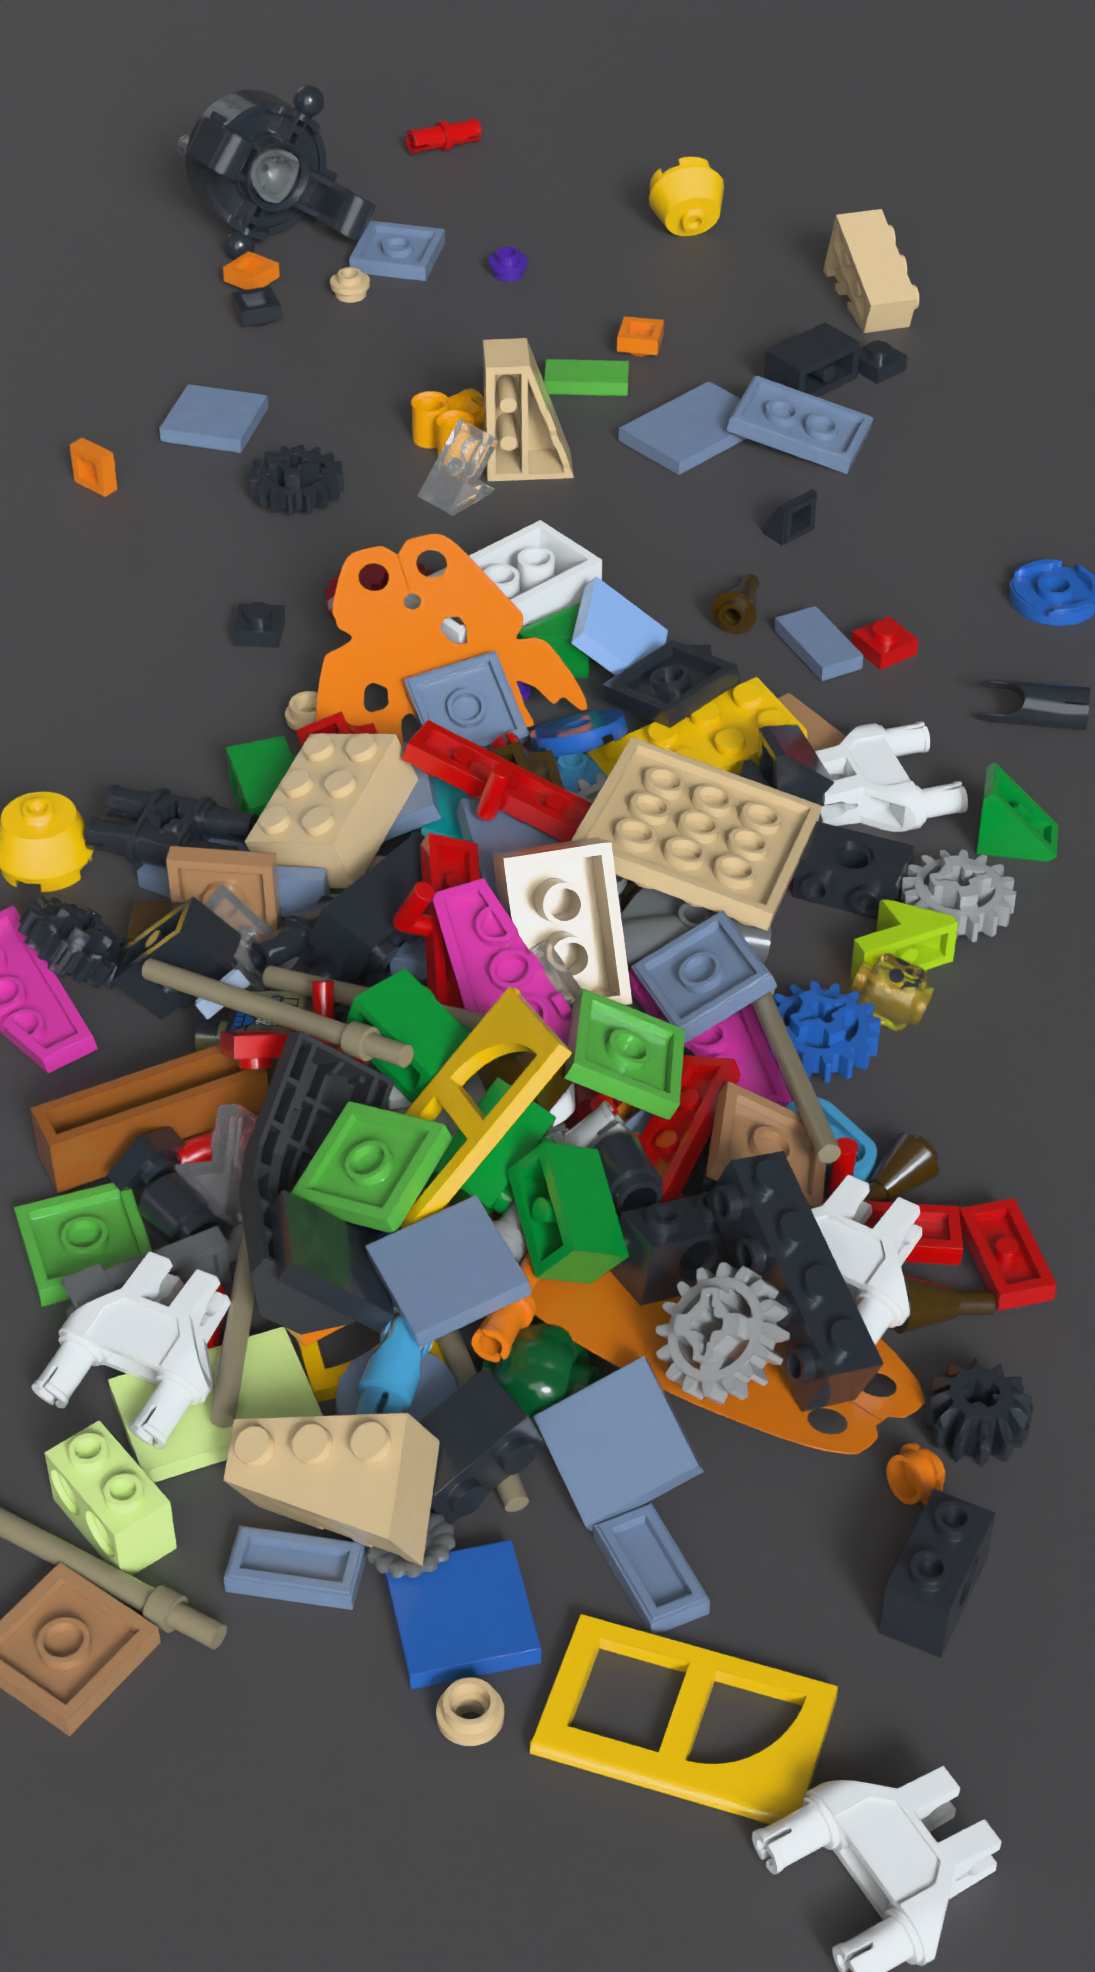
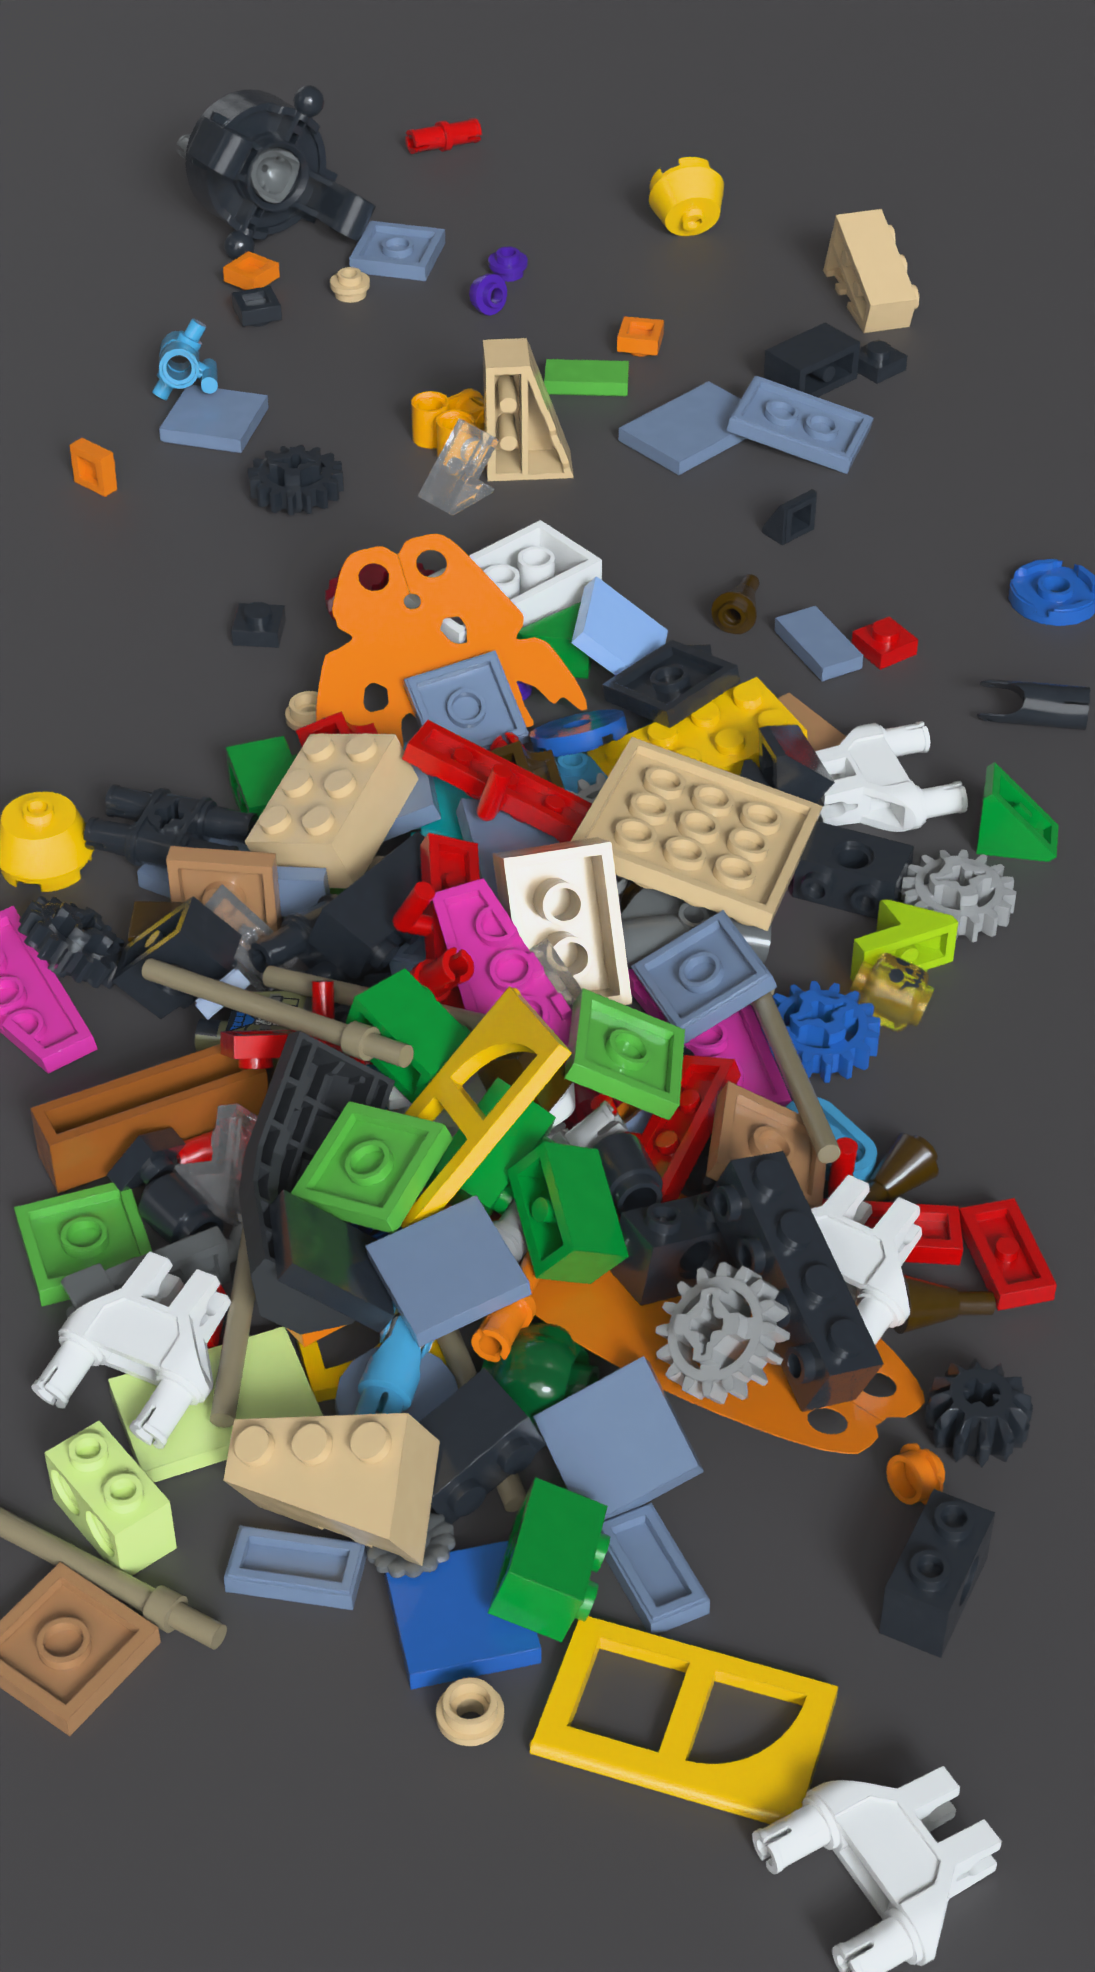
(184, 374): none -> dark azure pin
(444, 972): none -> red pin
(488, 294): none -> dark purple plate
(550, 1561): none -> green brick

